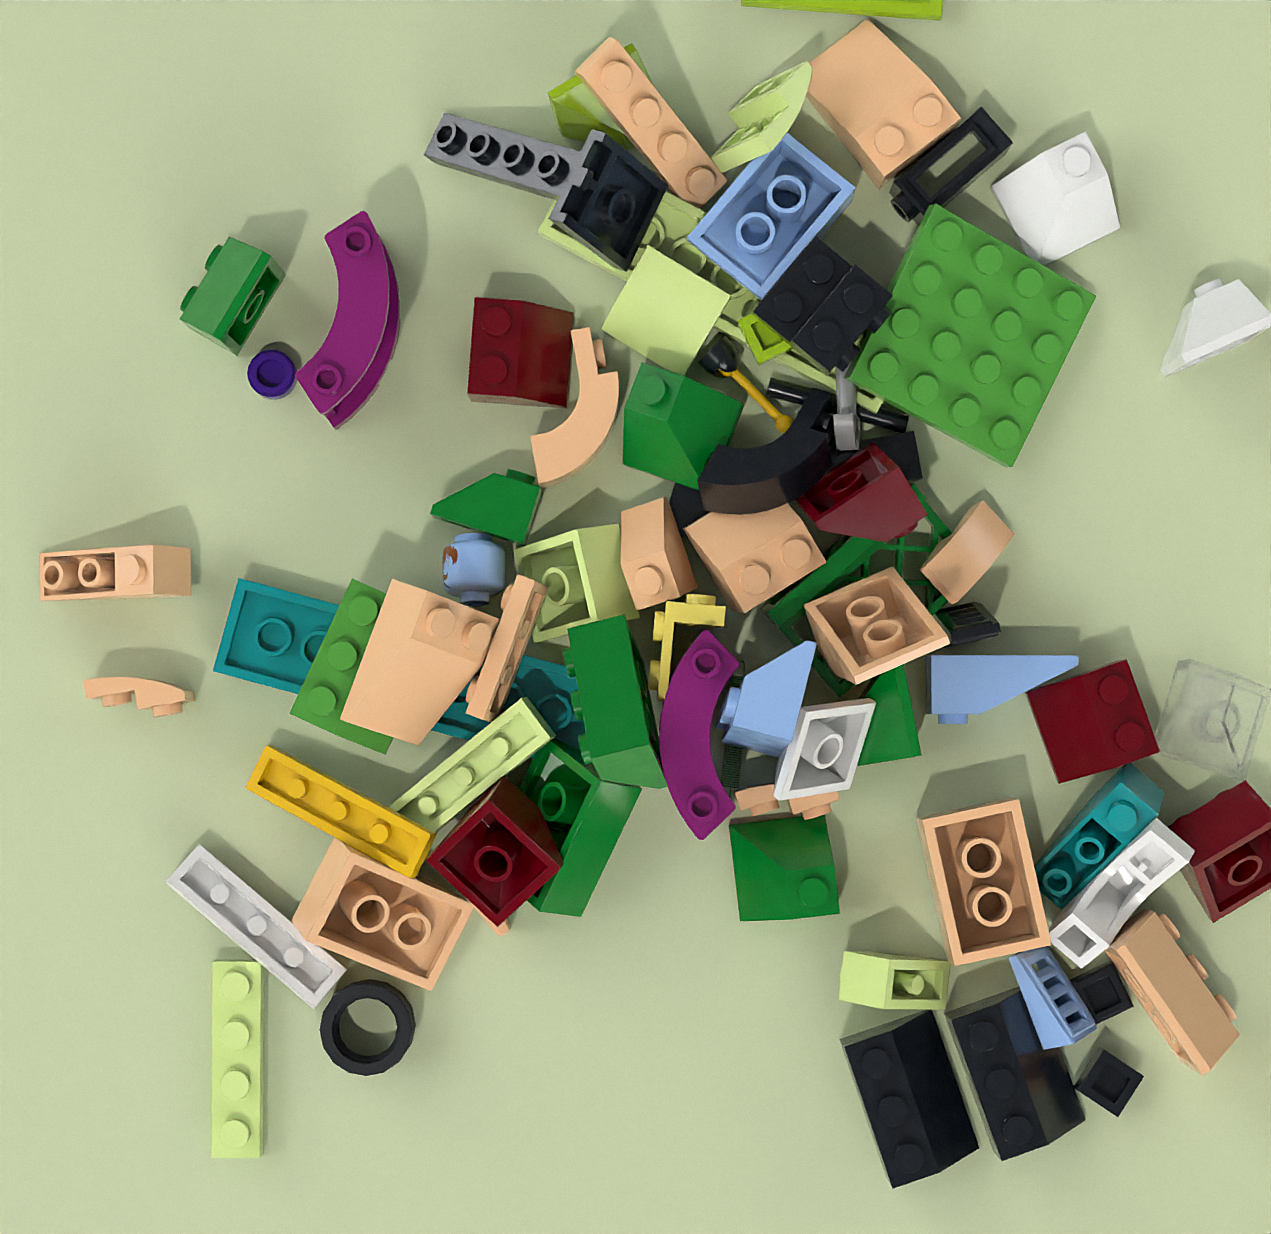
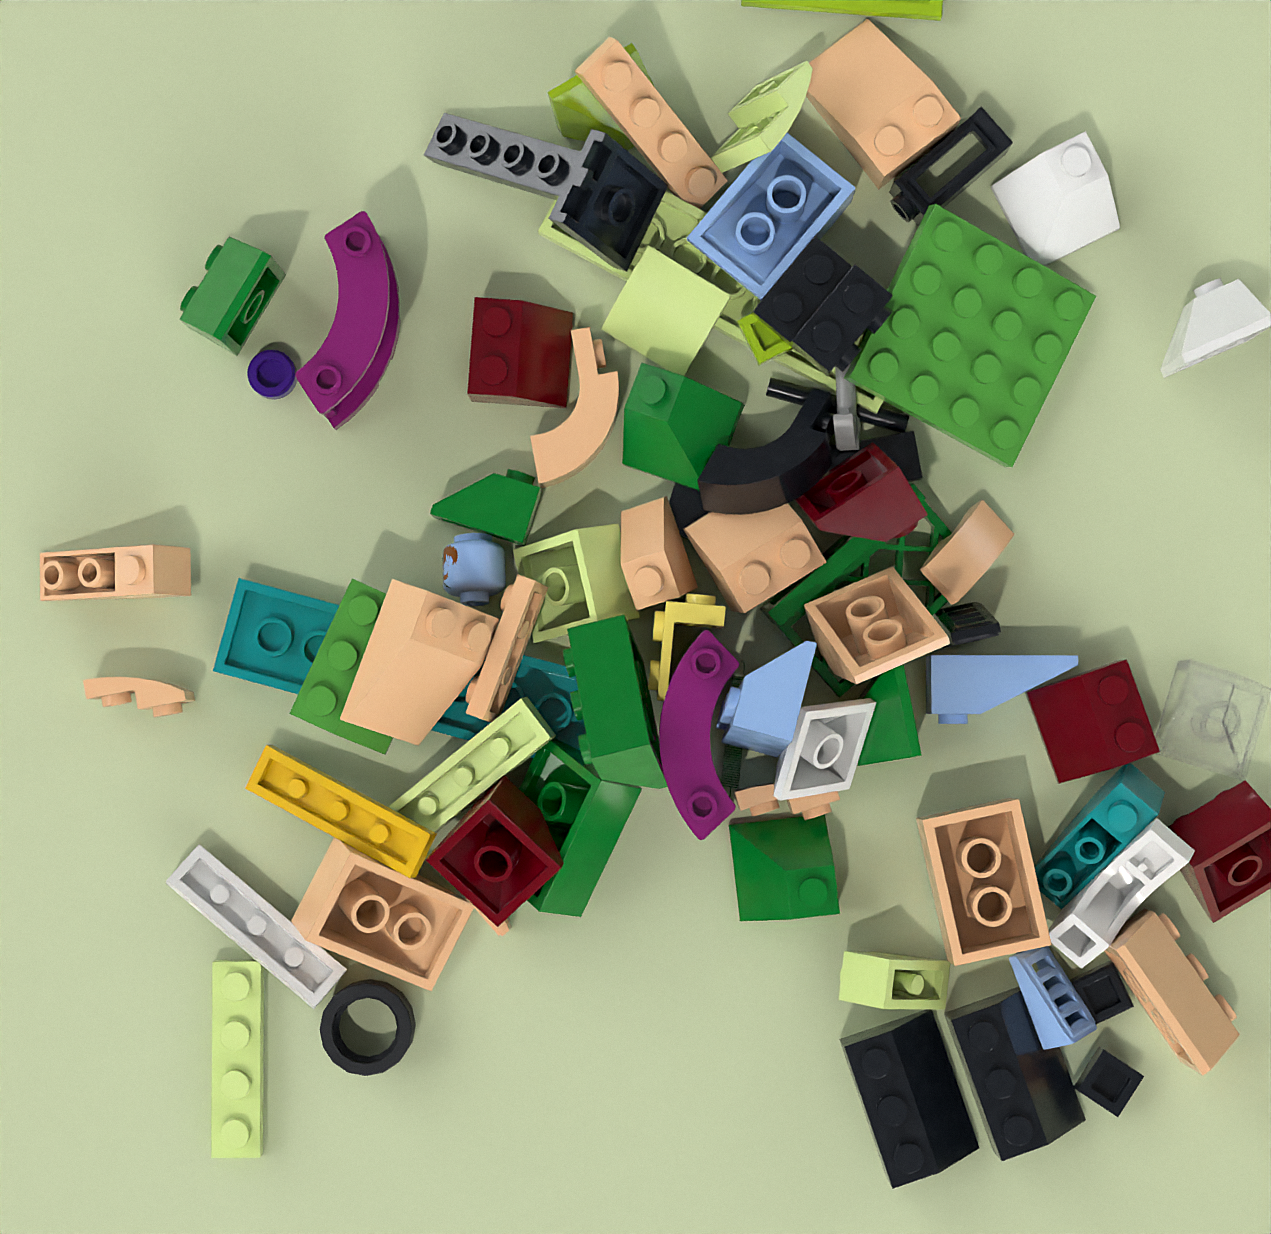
(724, 362): hinge -> none

